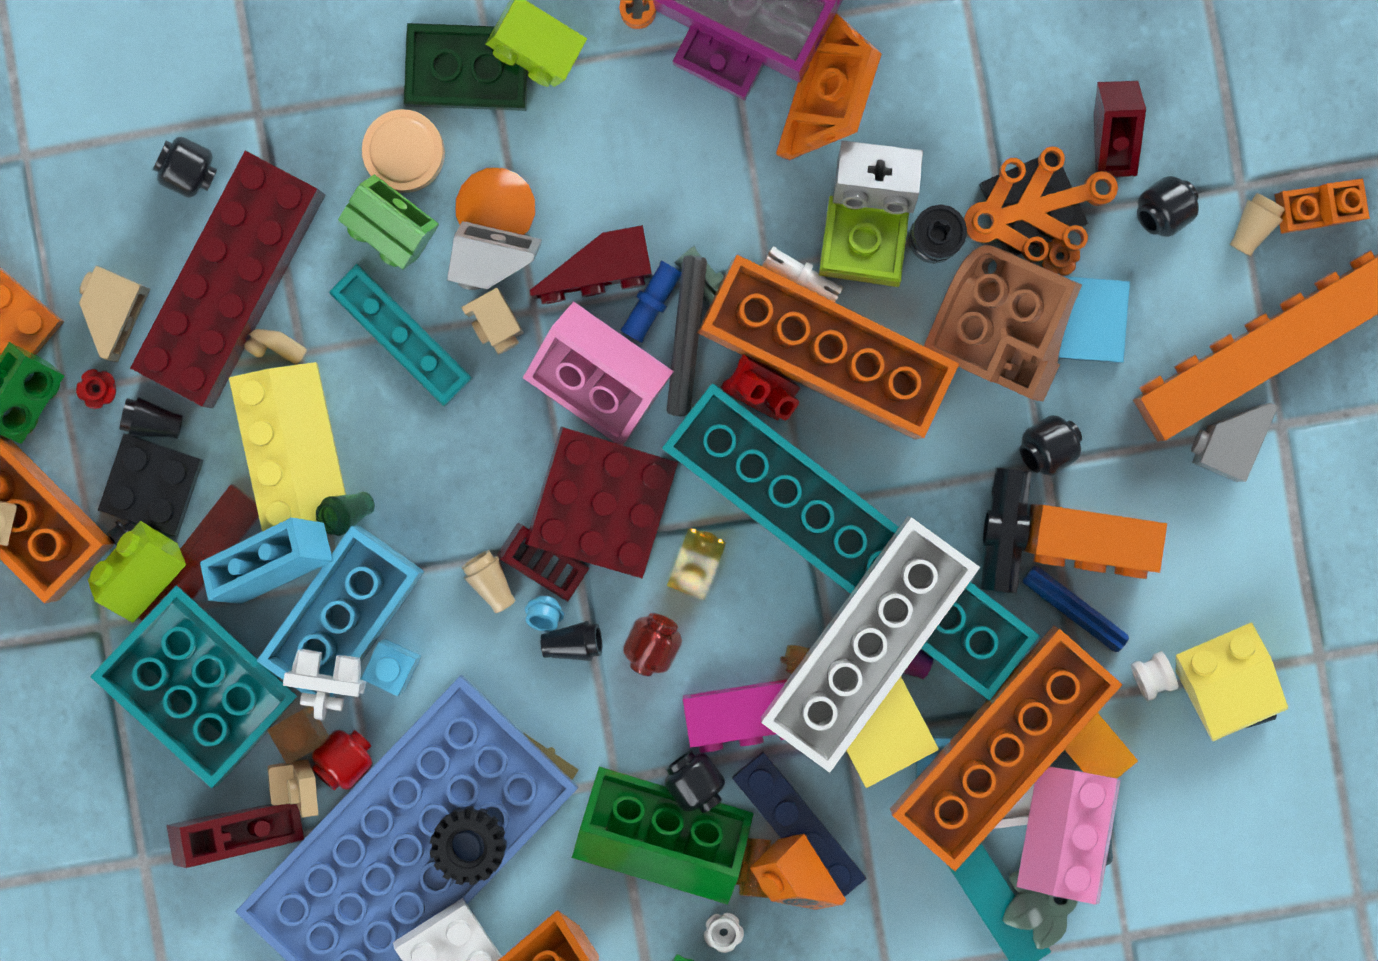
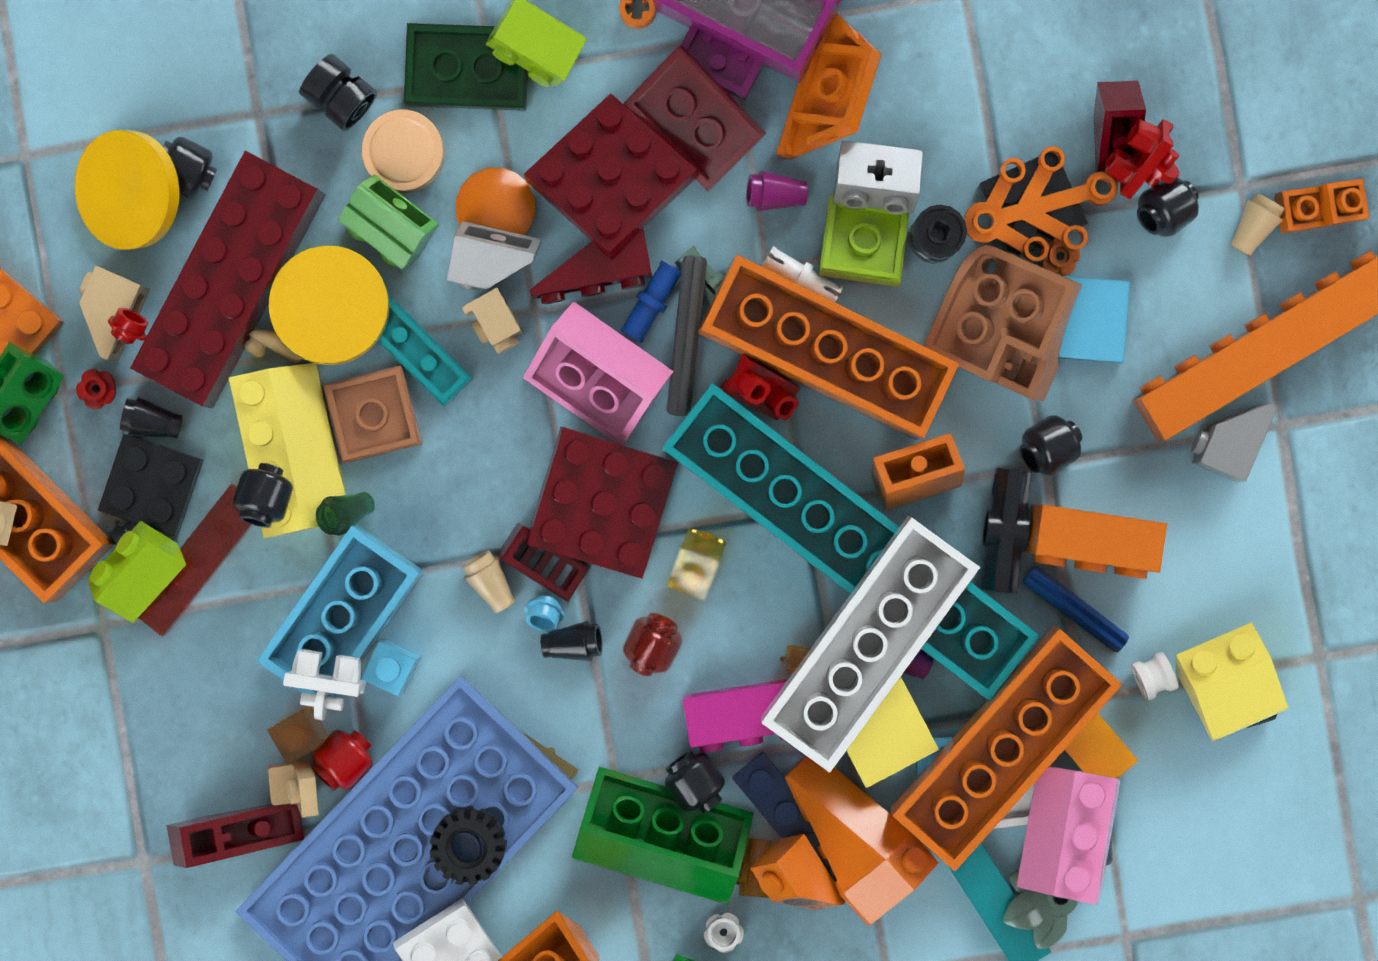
(126, 189): none -> yellow piece
(128, 326): none -> red plate
(194, 687): teal slope -> none
(262, 495): none -> black head
(266, 561): medium azure brick -> none
(329, 305): none -> yellow piece
(333, 88): none -> black wheel
(372, 414): none -> nougat tile
(610, 175): none -> dark red plate
(695, 116): none -> dark red tile
(774, 191): none -> magenta cone
(865, 845): none -> orange wedge
(917, 471): none -> orange brick
(1150, 163): none -> red hips

